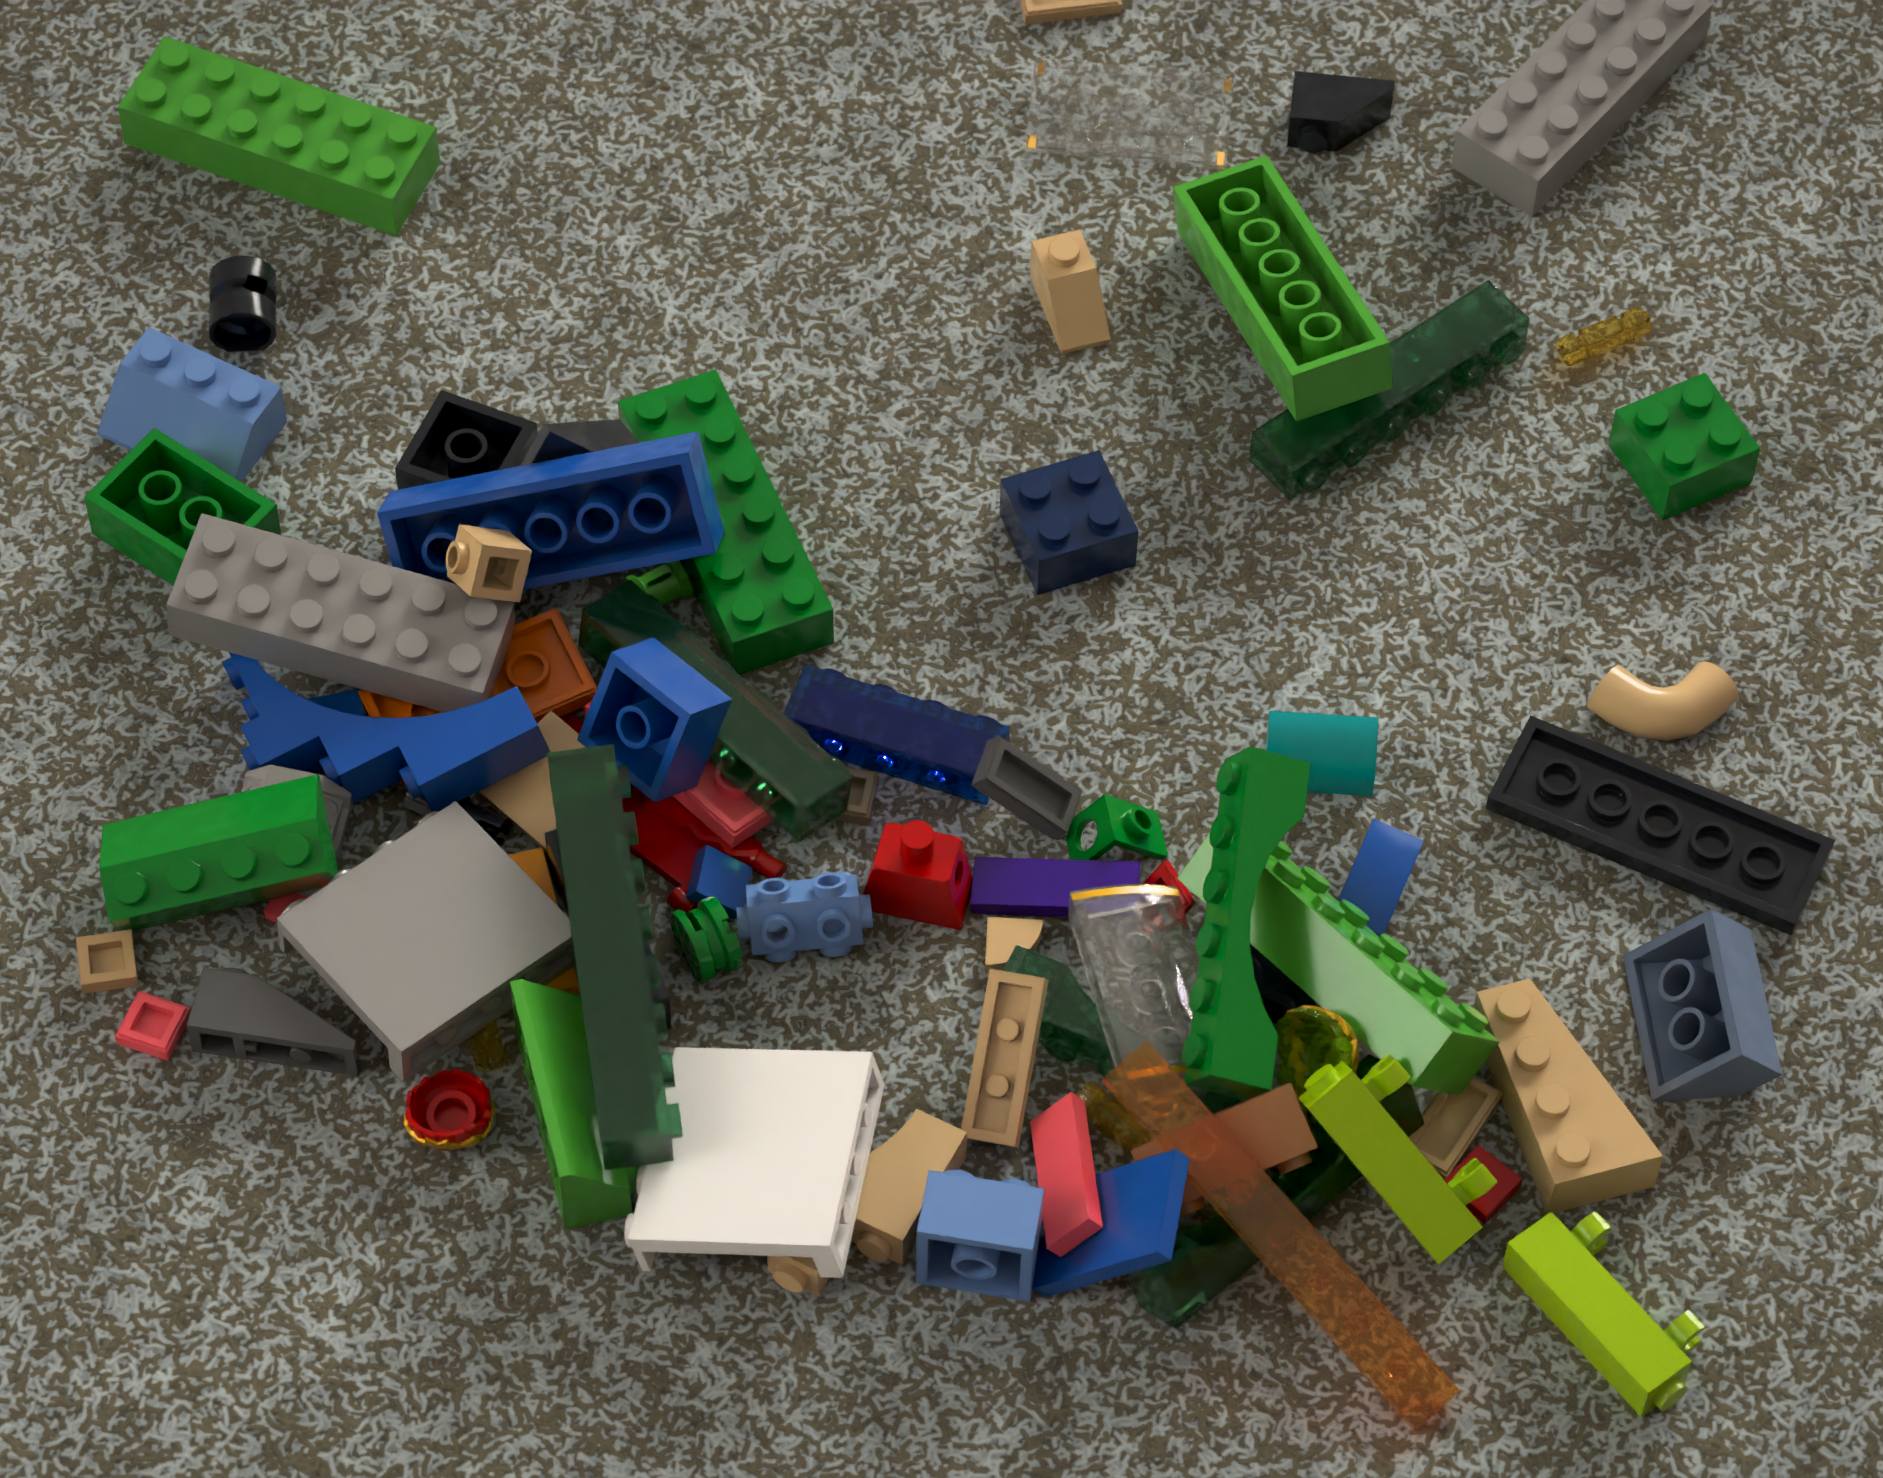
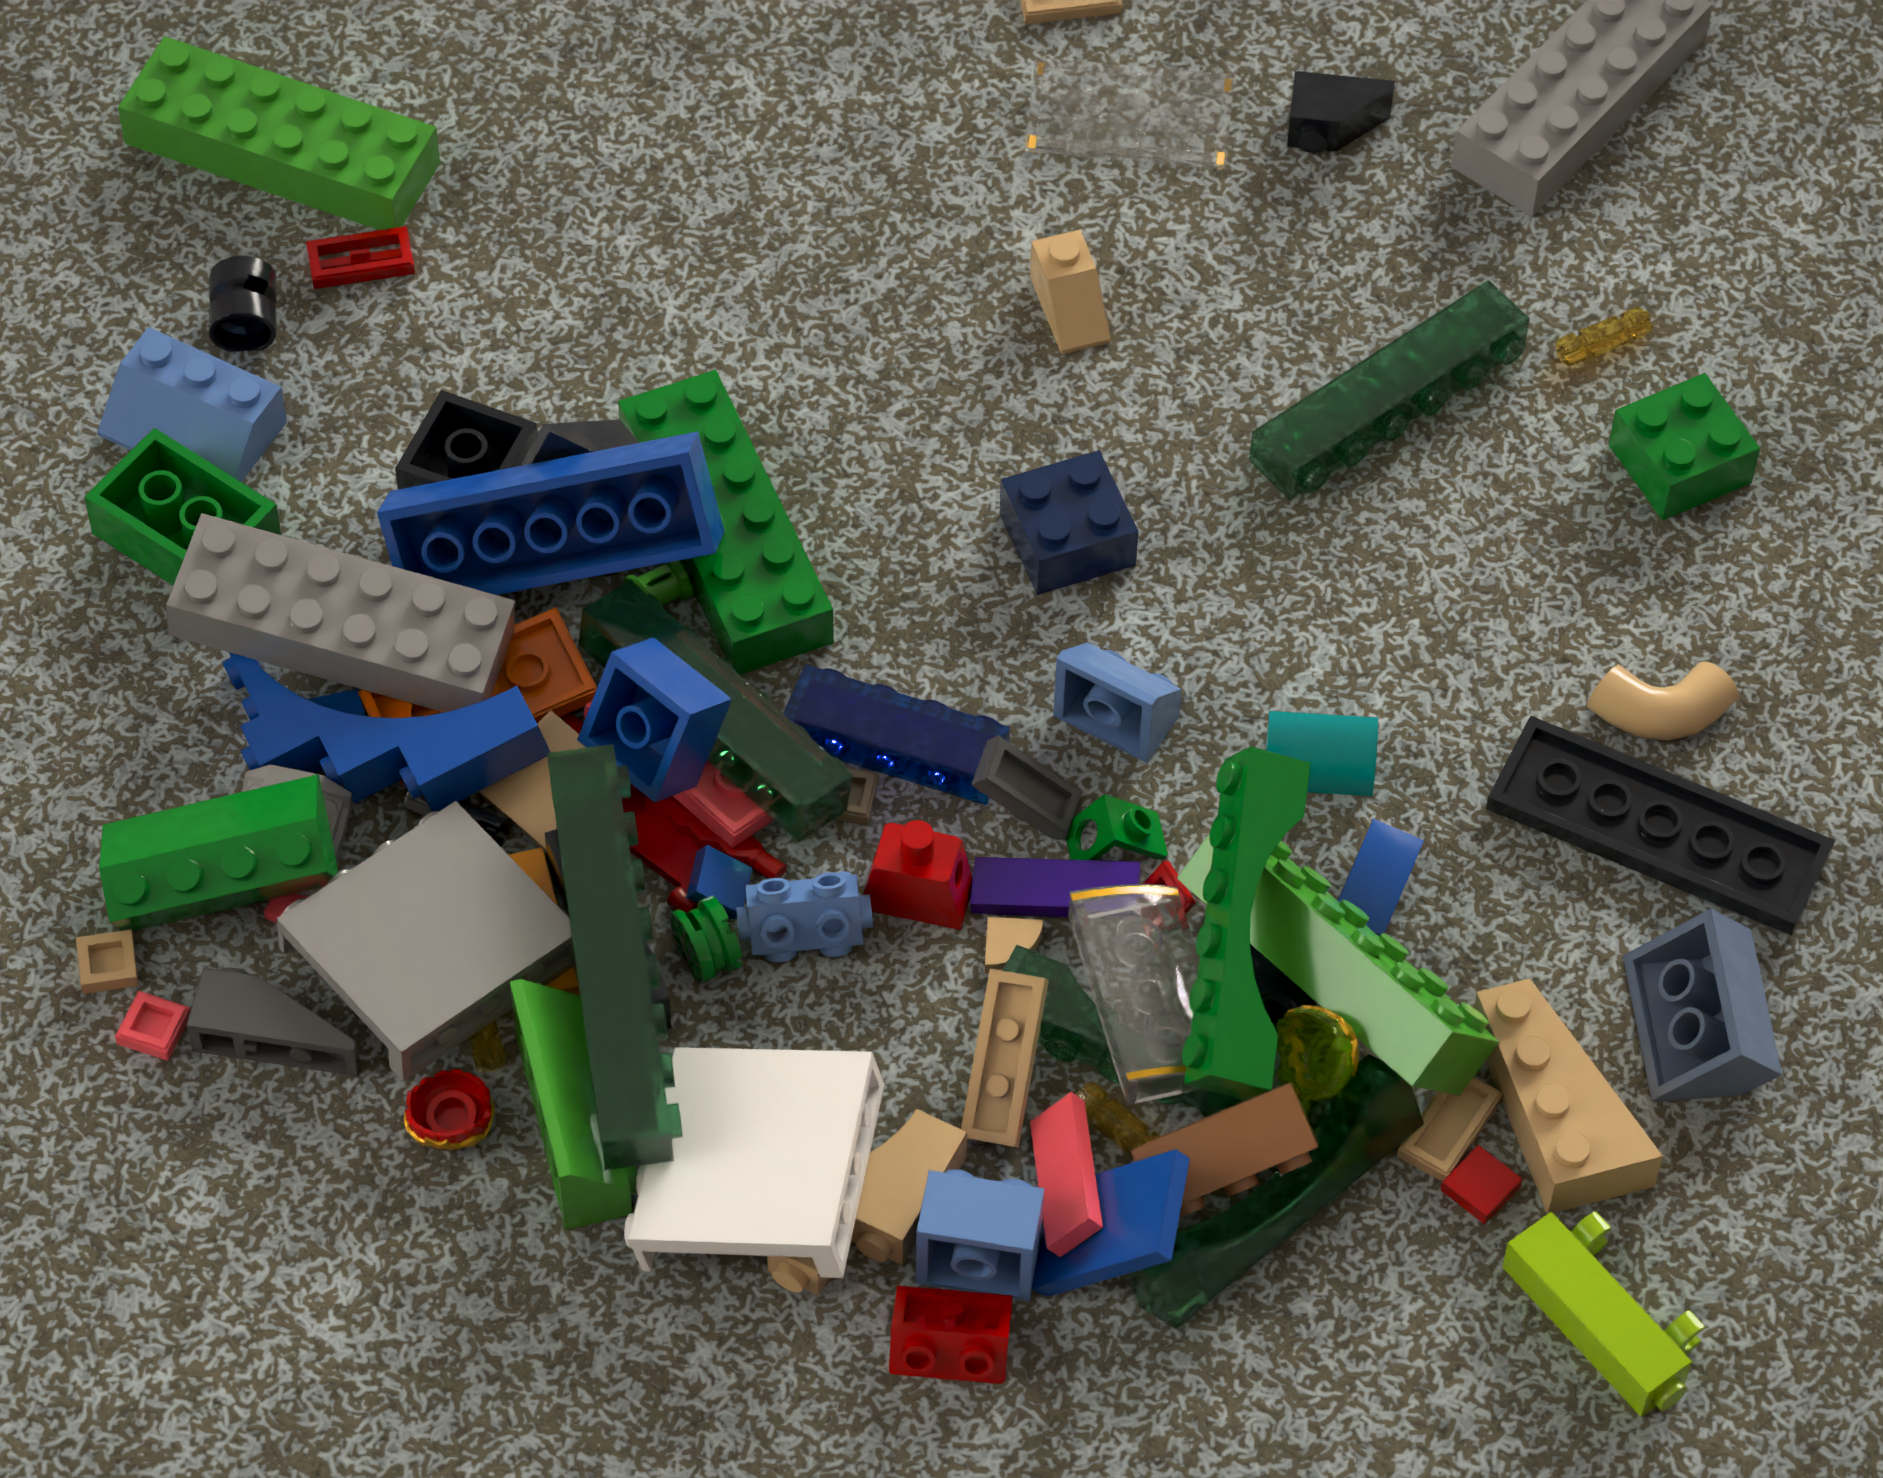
(361, 263): none -> red tile
(488, 563): tan brick -> none
(950, 1334): none -> red bracket
(1114, 699): none -> medium blue slope
(1282, 1237): clear orange tile -> none
(1283, 288): bright green brick -> none
(1390, 1161): lime brick -> none

